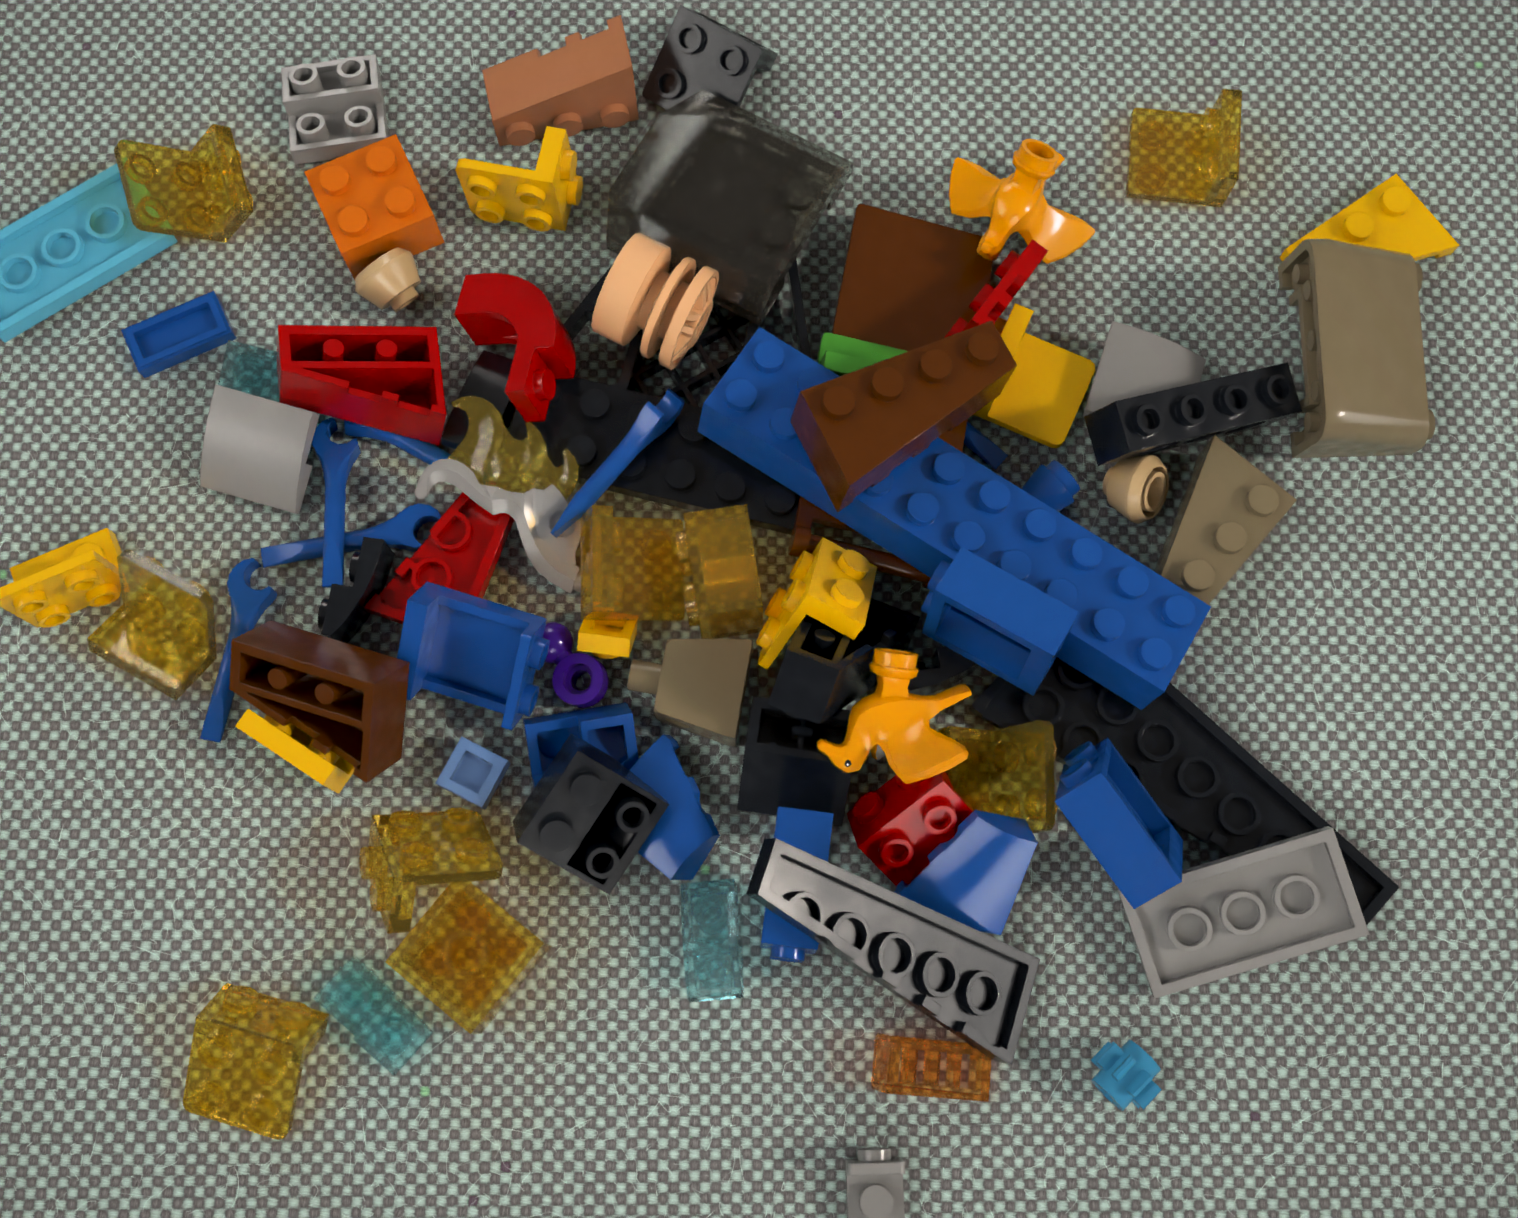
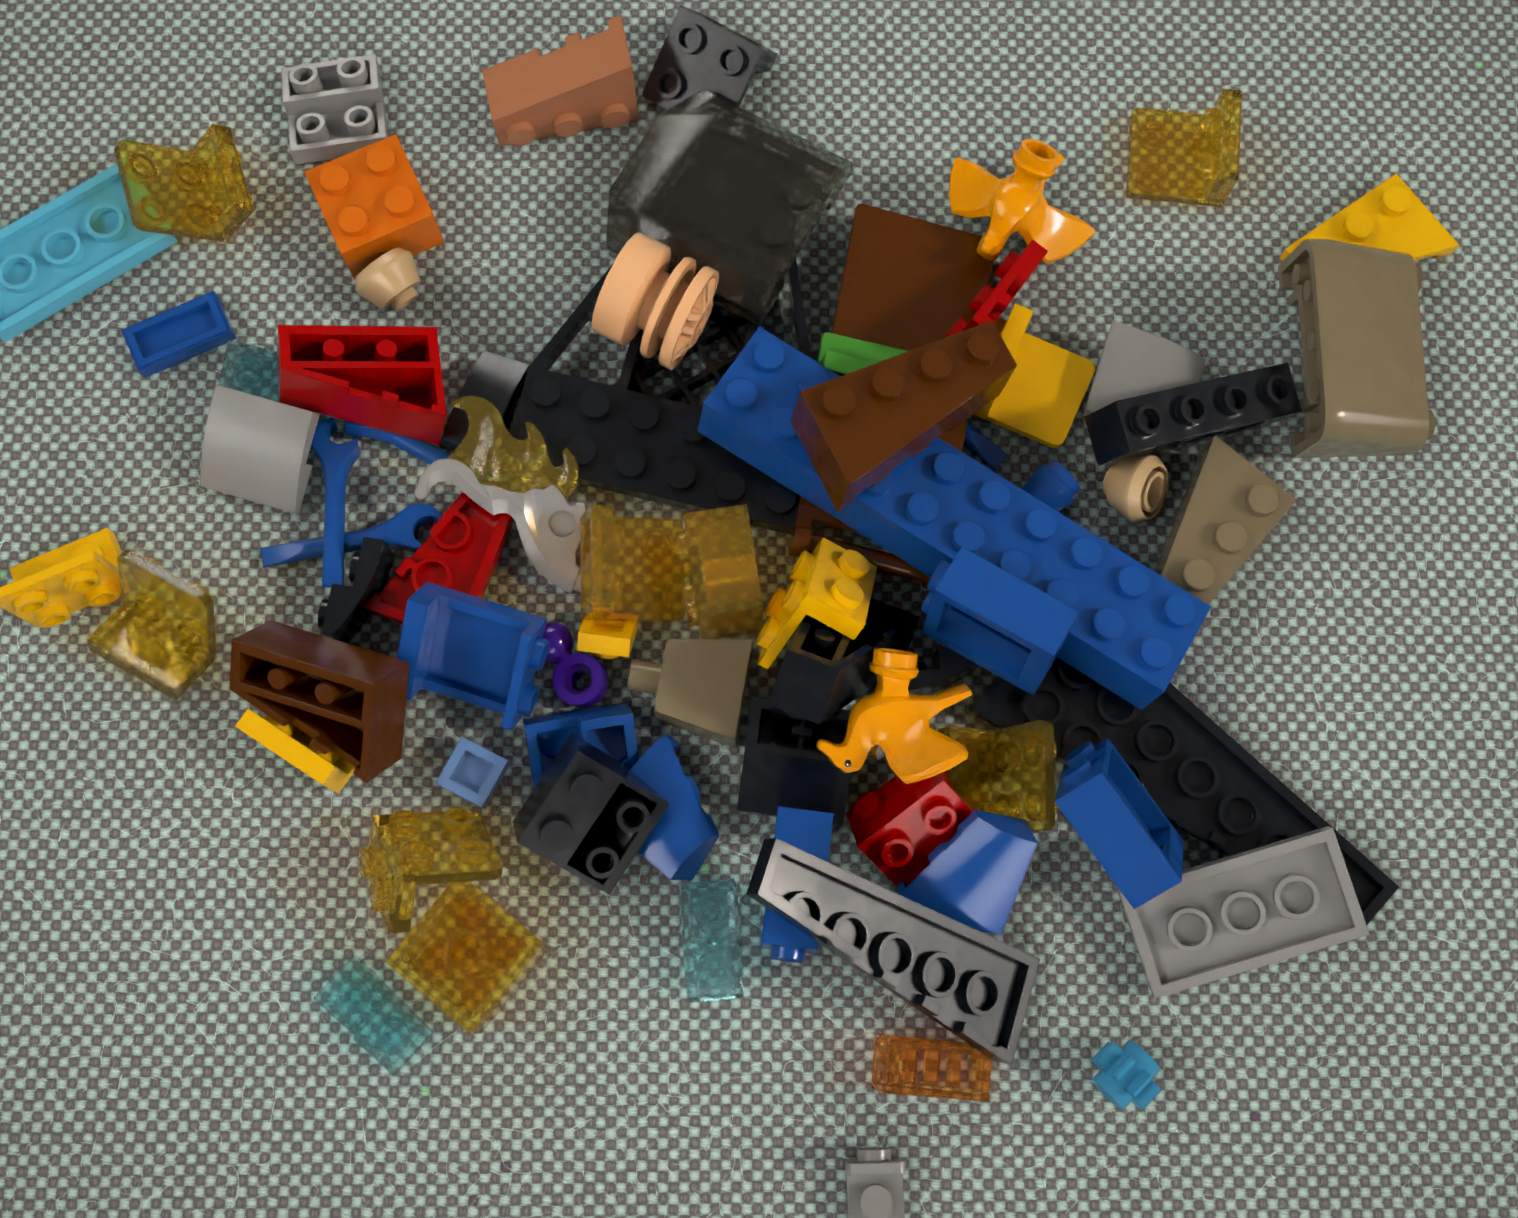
(246, 610): blue piece -> none
(250, 1059): clear yellow bracket -> none
(514, 311): red arch -> none
(526, 196): yellow bracket -> none
(648, 426): blue piece -> none

